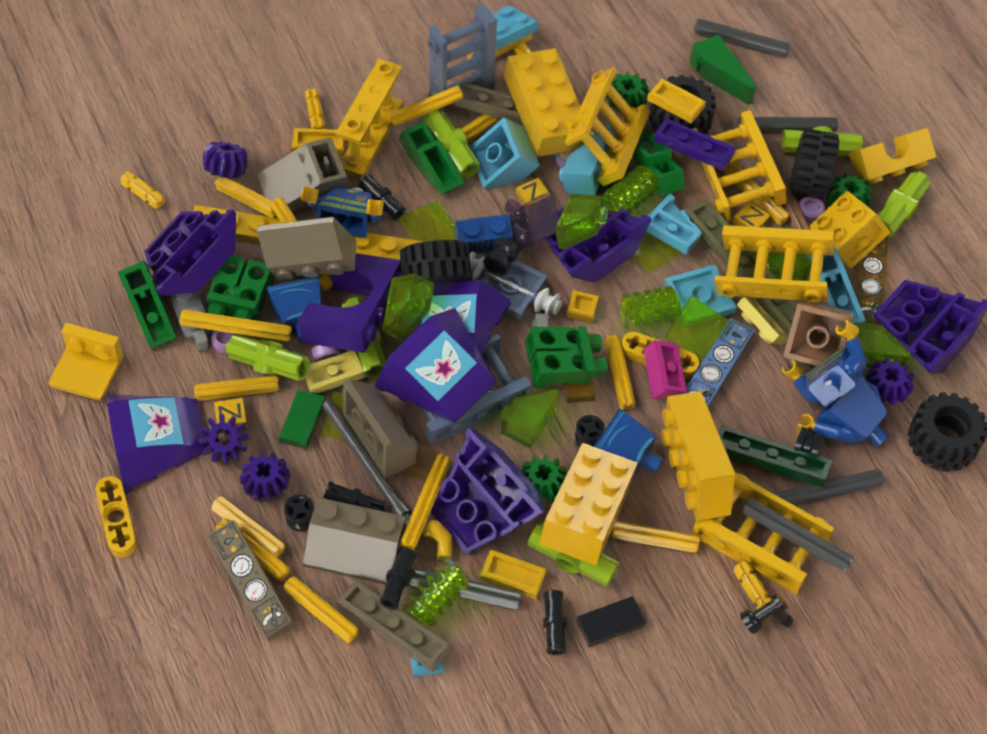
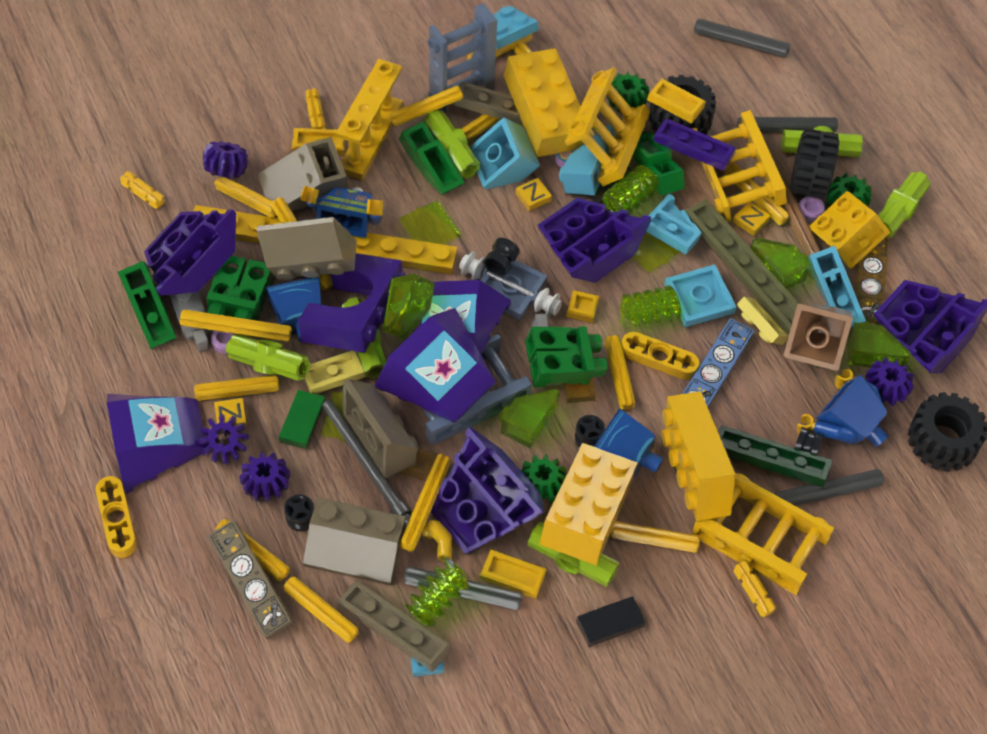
(87, 362): yellow bracket -> none
(229, 511): yellow axle -> none
(323, 352): lavender tile -> none
(353, 497): black pin -> none
(390, 205): black pin -> none
(397, 578): black pin -> none
(437, 260): black tyre -> none
(483, 232): blue brick -> none
(533, 220): clear purple hinge -> none
(555, 622): black pin -> none
(580, 219): clear neon green slope -> none
(664, 369): dark pink slope -> none
(696, 328): clear neon green piece -> none
(721, 68): green slope -> none
(775, 607): black piece -> none
(778, 241): yellow fence -> none
(797, 534): dark grey axle -> none
(835, 374): blue torso -> none
(911, 150): yellow arch -> none

